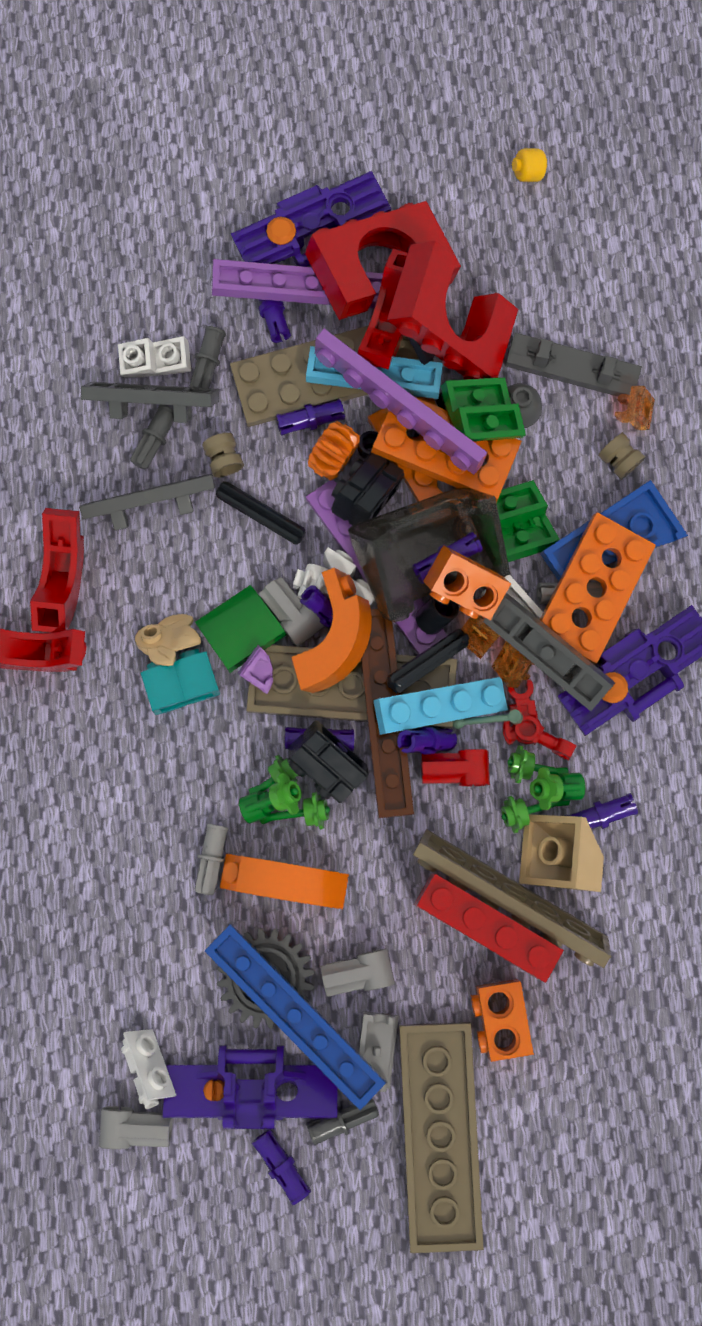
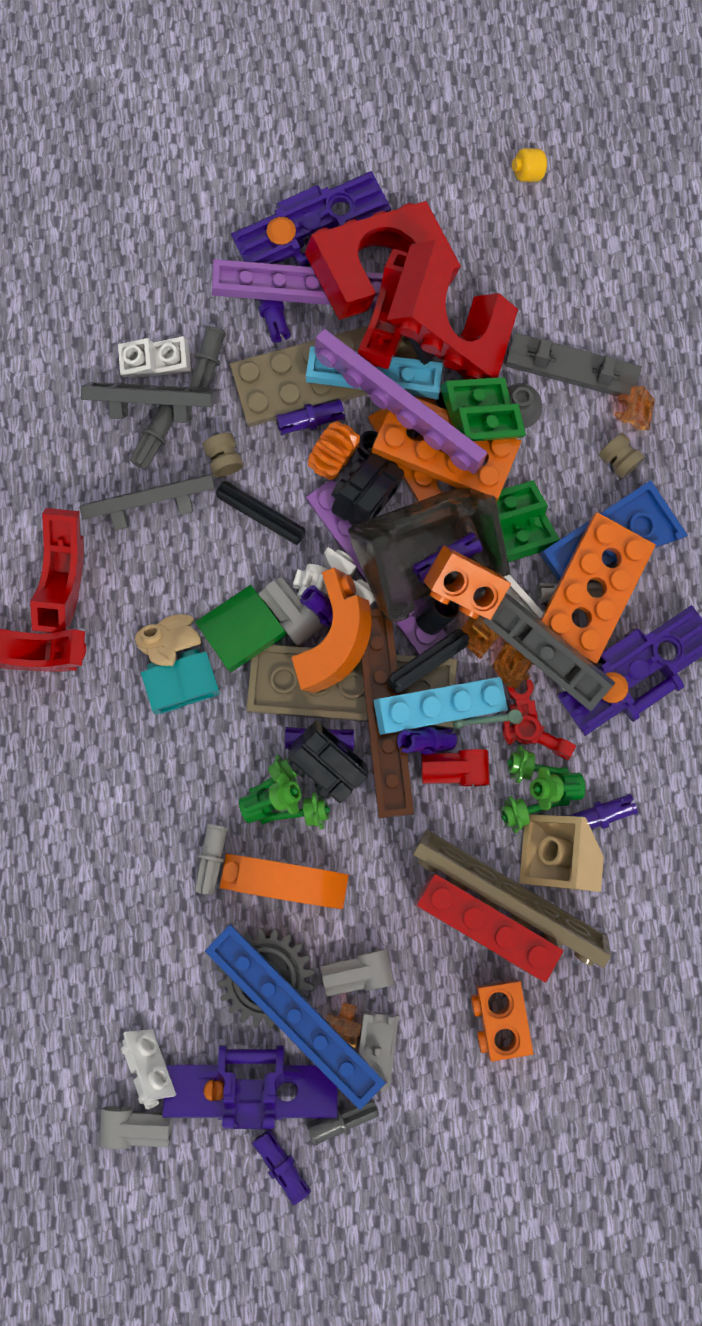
(258, 670): medium lavender tile -> none
(344, 1024): none -> clear orange tile
(440, 1138): dark tan plate -> none

